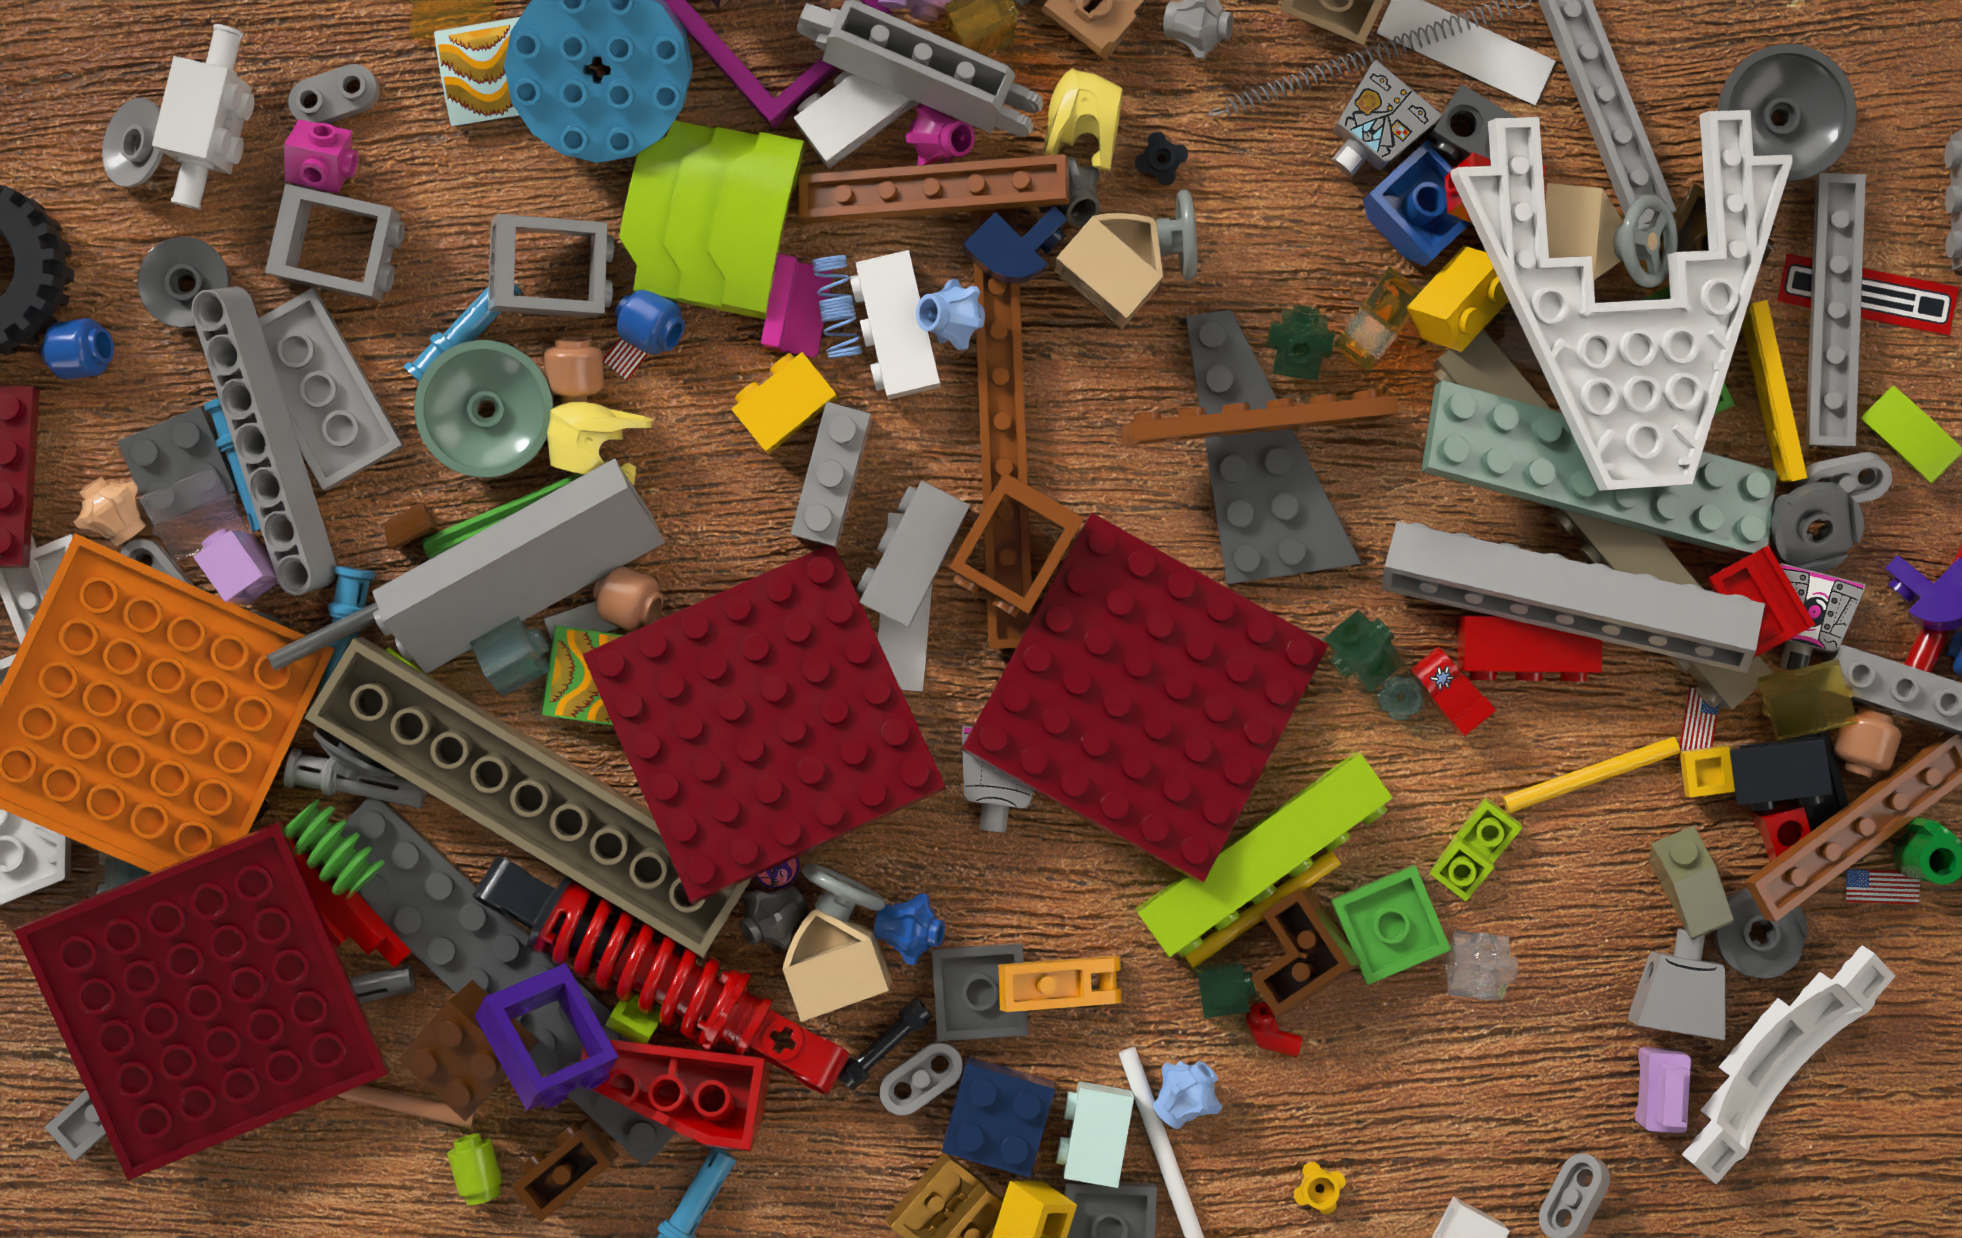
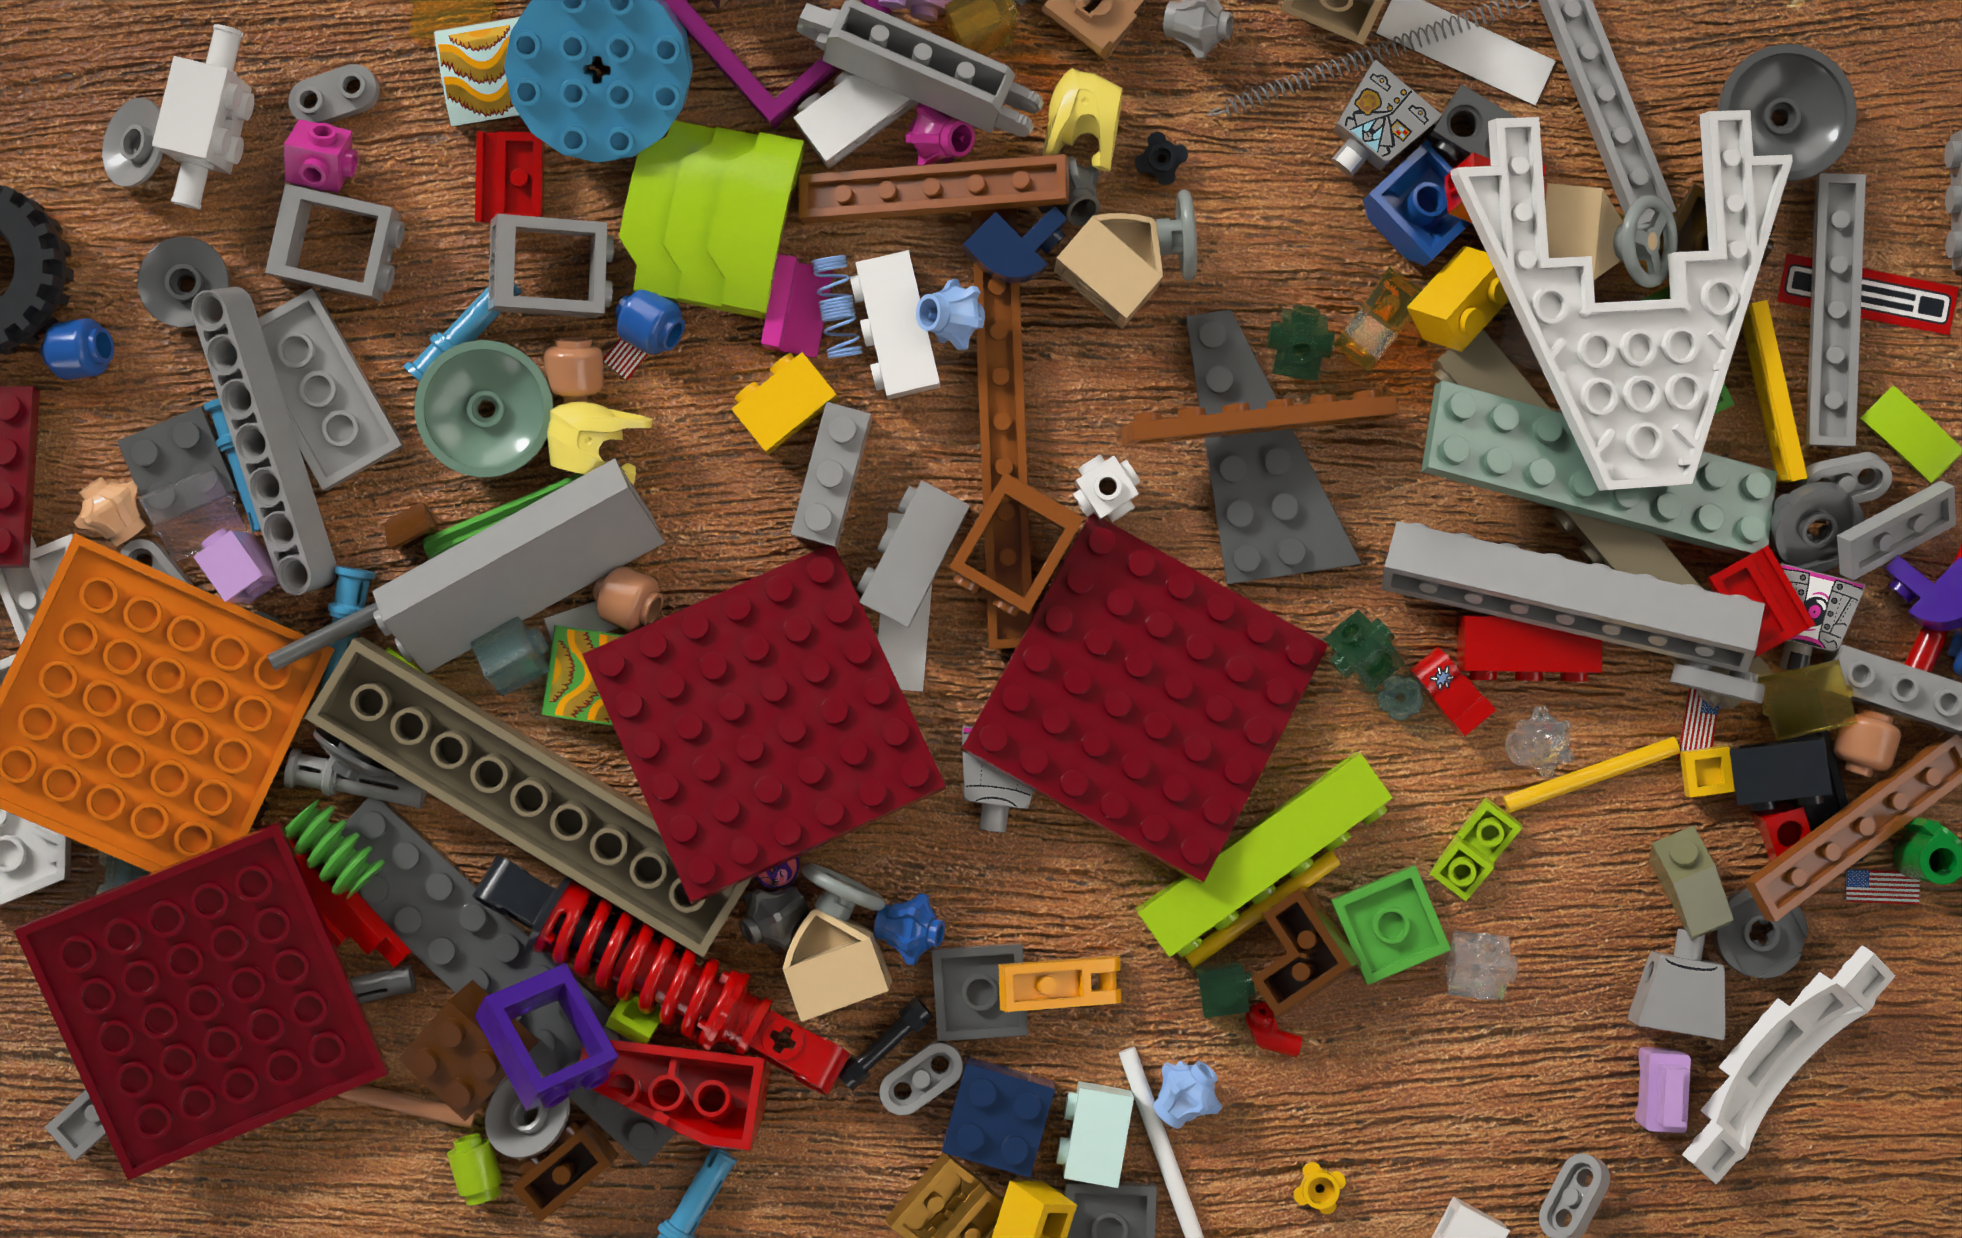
(509, 175): none -> red plate
(510, 1127): none -> light grey dish
(1093, 501): none -> white brick
(1540, 742): none -> clear rock
(1736, 685): none -> light grey plate
(1896, 530): none -> light grey plate

